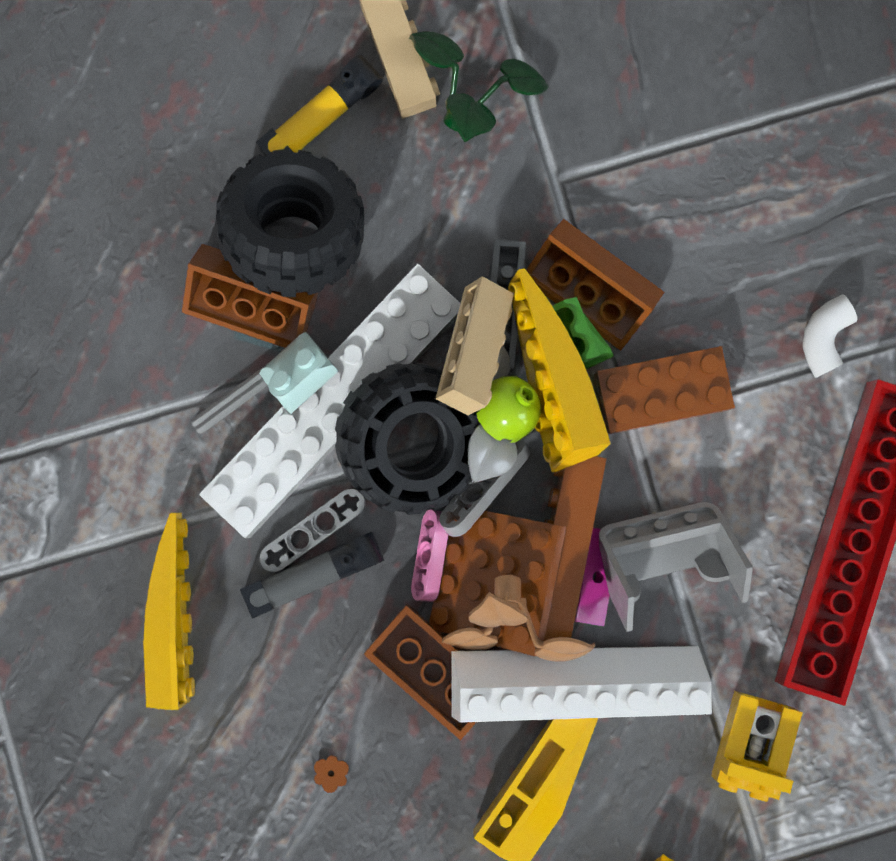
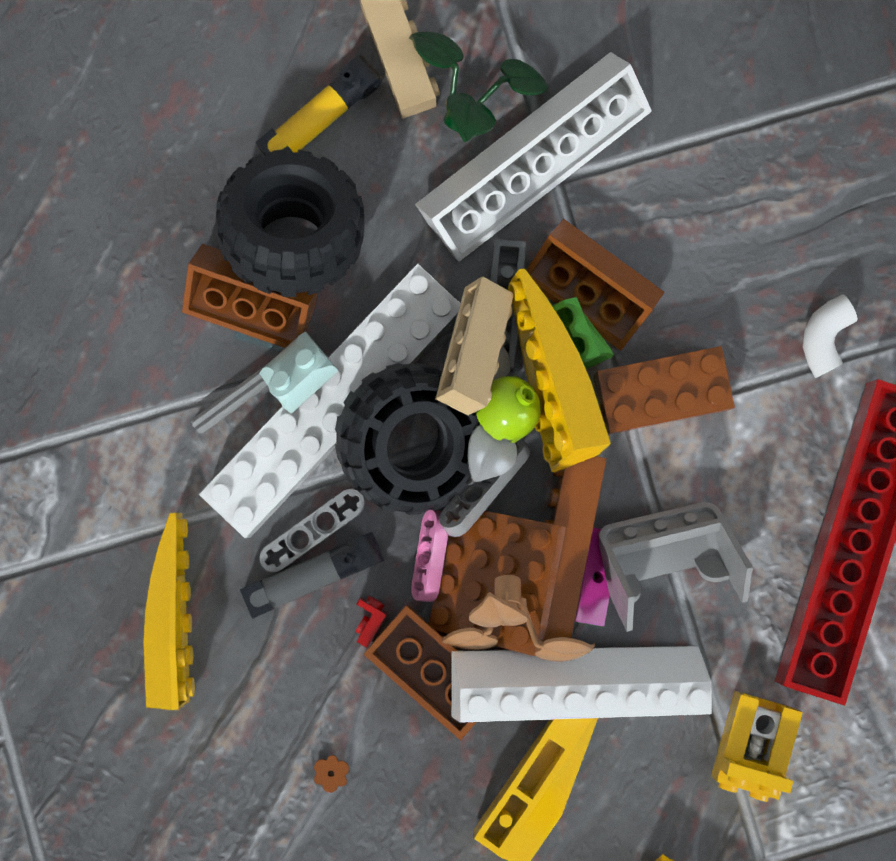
(369, 626): none -> red bracket
(535, 156): none -> white slope

